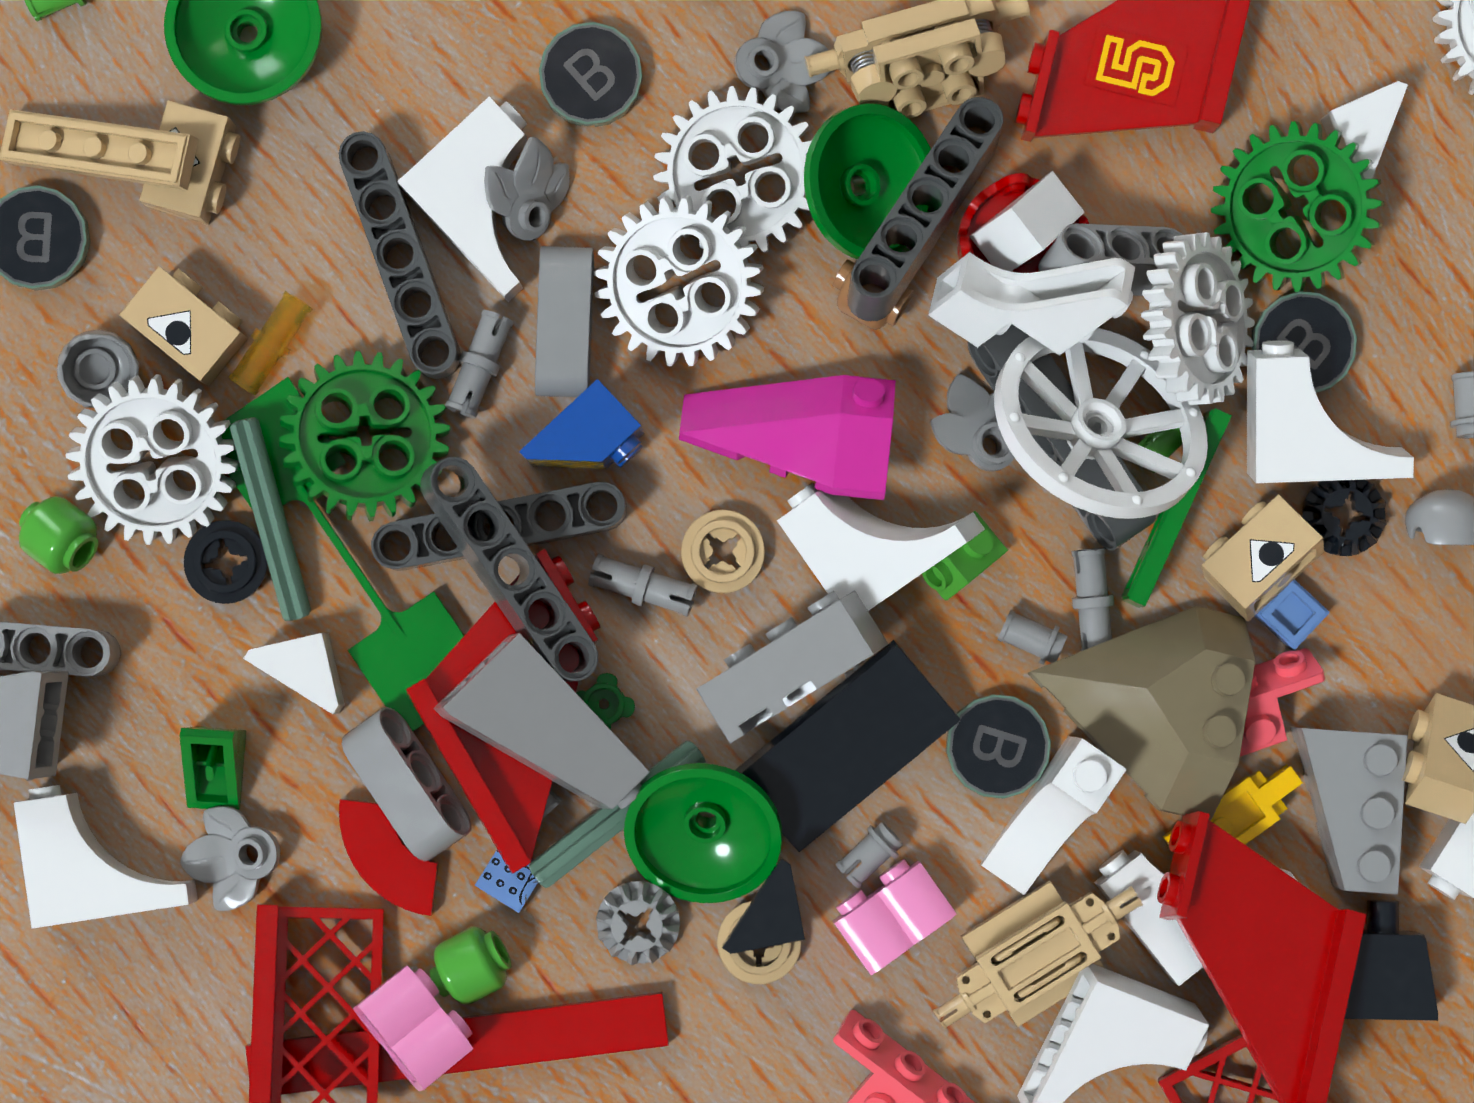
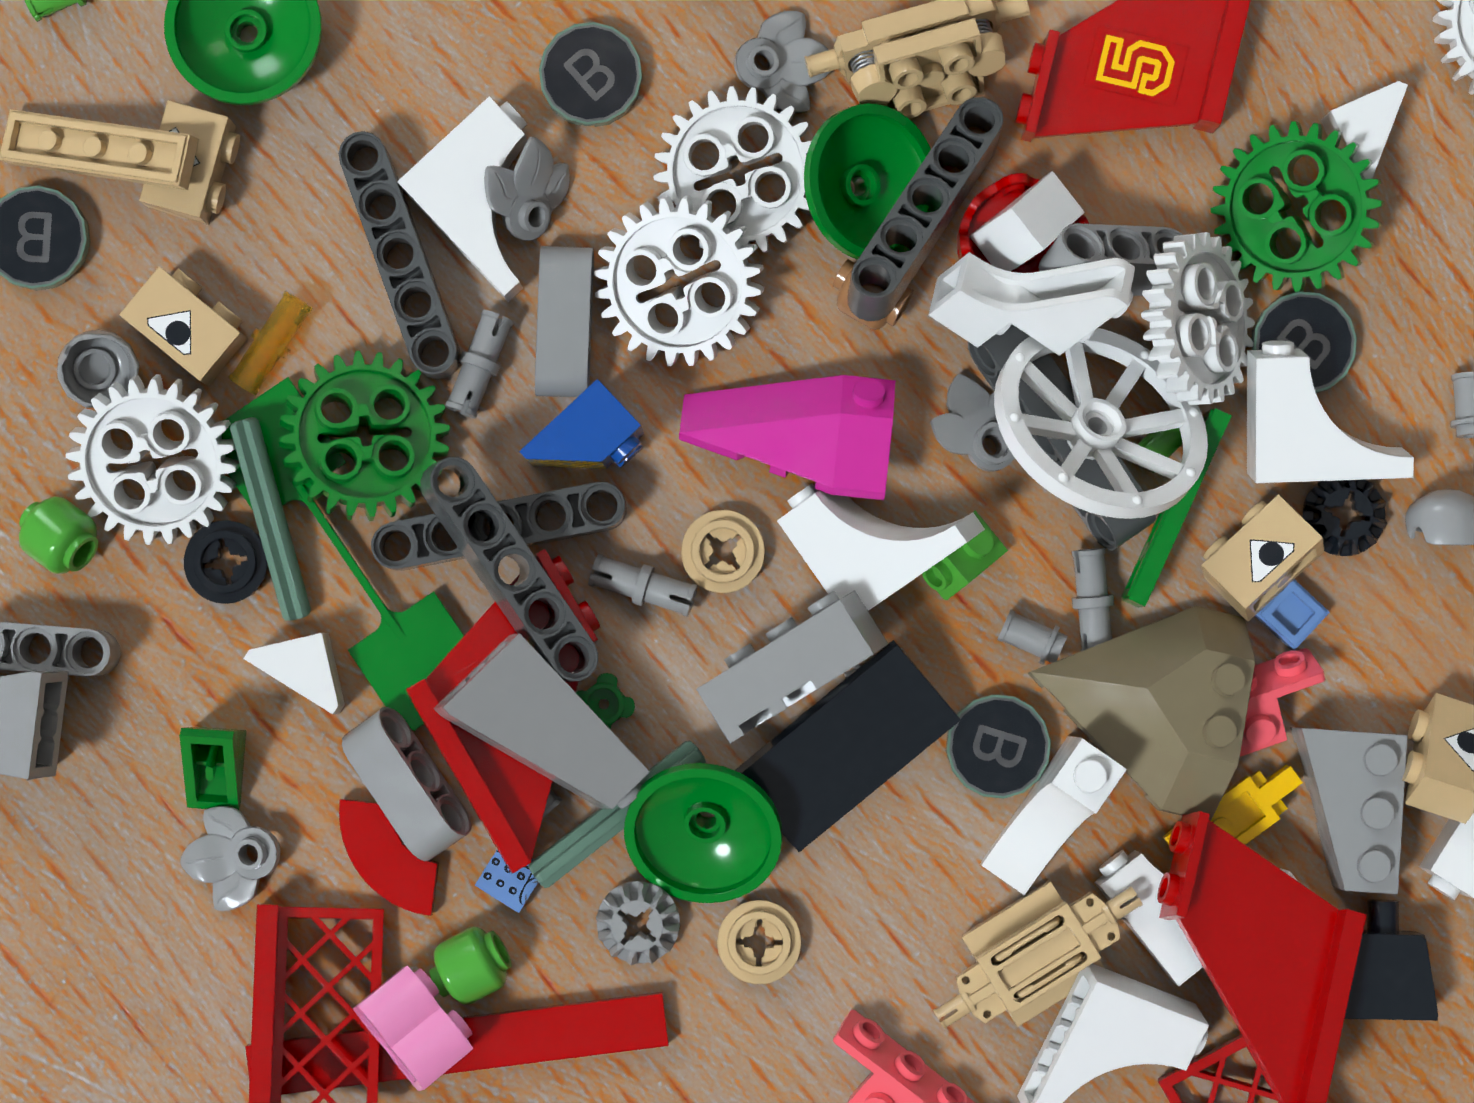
(73, 875): white arch -> none
(771, 916): black slope -> none
(871, 852): light grey pin -> none
(893, 915): bright pink brick -> none

